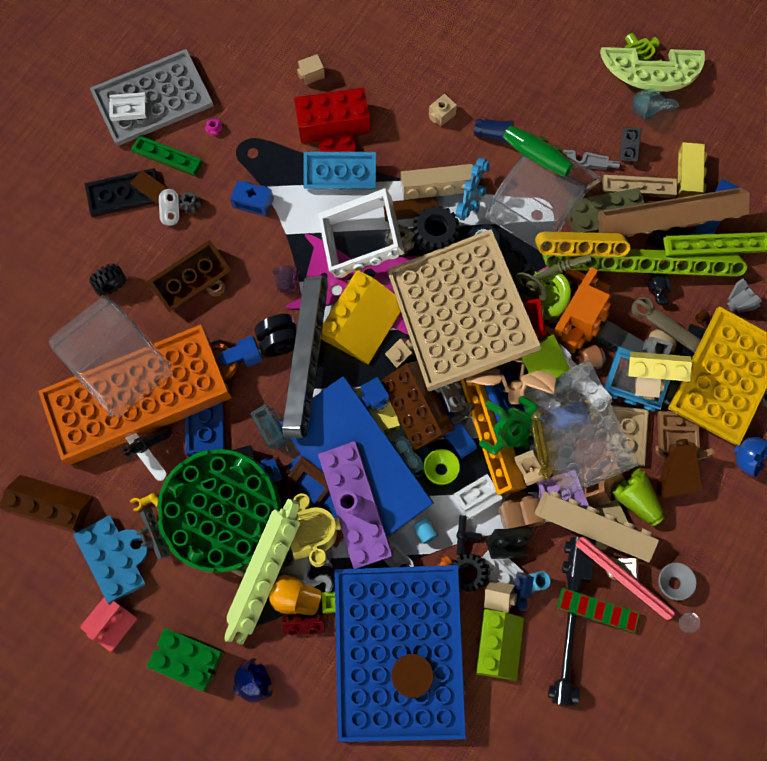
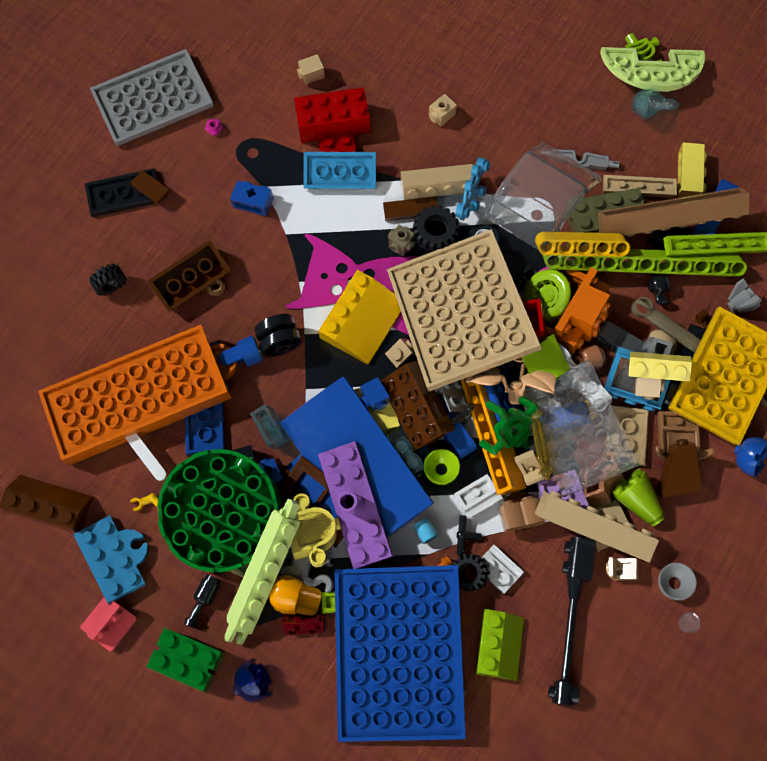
(110, 356): clear windscreen -> none
(127, 106): white plate -> none
(141, 444): black pin -> none
(157, 545): dark grey piece -> none
(167, 155): green tile -> none
(167, 207): white plate -> none
(185, 202): dark grey gear -> none
(204, 596): none -> black piece
(286, 278): clear purple piece -> none
(305, 357): dark grey beam -> none
(353, 209): white window -> none
(399, 558): white plate -> none
(412, 675): reddish brown tile -> none
(492, 129): dark blue plant -> none
(500, 596): tan brick -> none
(509, 543): pearl dark grey bracket -> none
(523, 588): dark blue plate -> none
(534, 283): olive dish -> none
(539, 150): green plate -> none
(543, 581): medium azure beam -> none
(598, 610): tile -> none
(625, 578): coral axle -> none
(630, 144): black hips -> none

